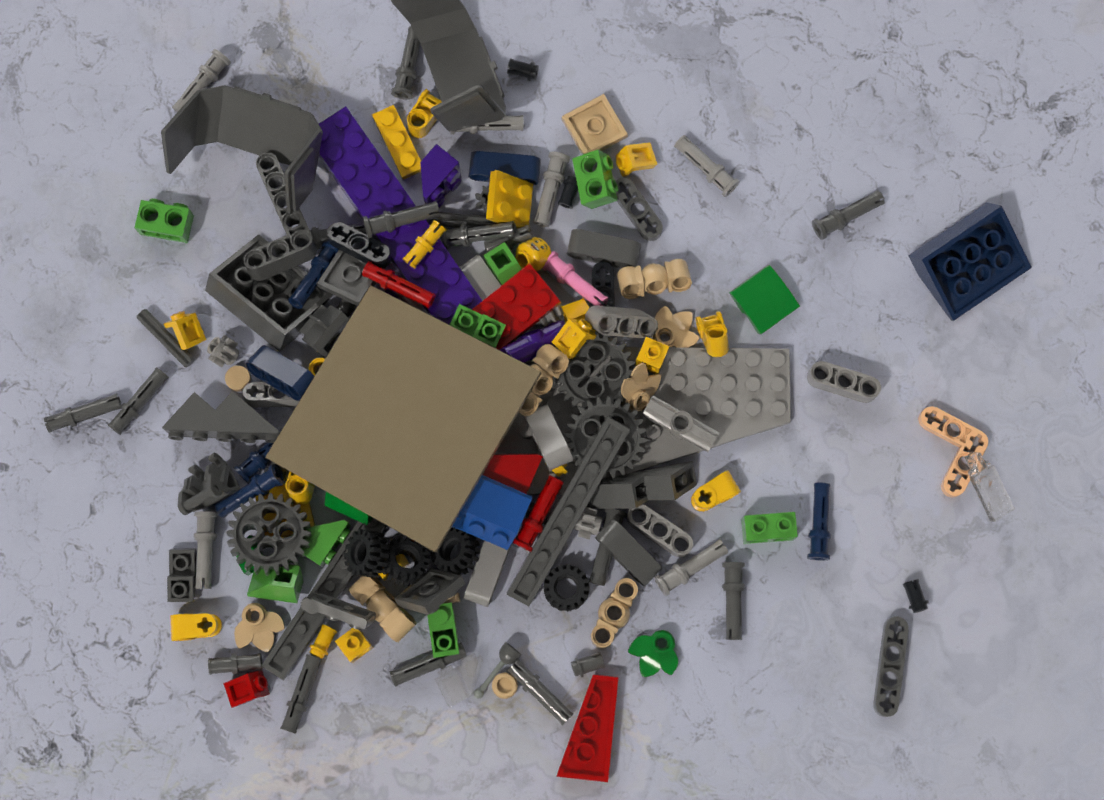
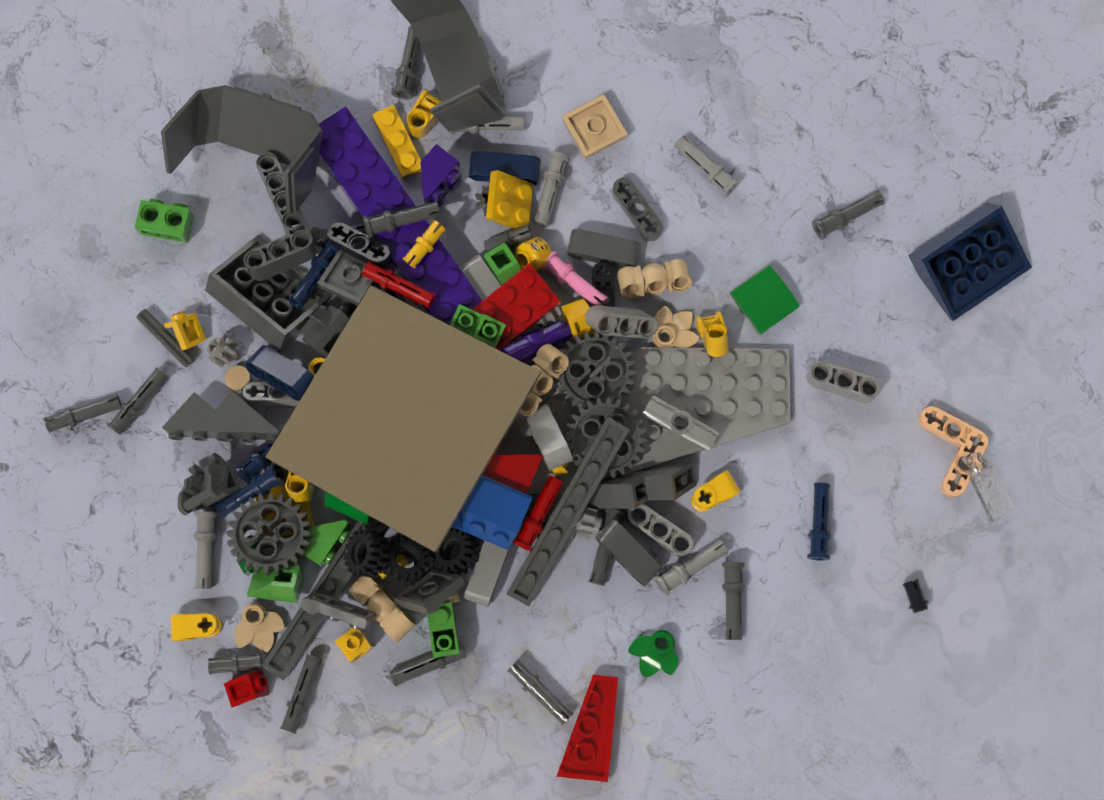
(182, 575): dark grey slope -> none
(208, 74): light grey pin -> none
(322, 642): yellow pin -> none
(457, 219): dark grey axle -> none
(466, 235): dark grey pin -> none
(504, 685): tan tile -> none
(507, 655): hinge -> none
(523, 69): black pin -> none
(569, 192): black pin -> none
(573, 336): yellow bracket -> none
(580, 580): black tyre -> none
(587, 664): dark grey pin -> none
(589, 181): bright green brick -> none
(620, 602): tan piece -> none
(635, 158): yellow bracket -> none
(640, 387): tan plate -> none
(652, 354): yellow brick -> none
(769, 528): bright green brick -> none
(895, 667): dark grey beam -> none

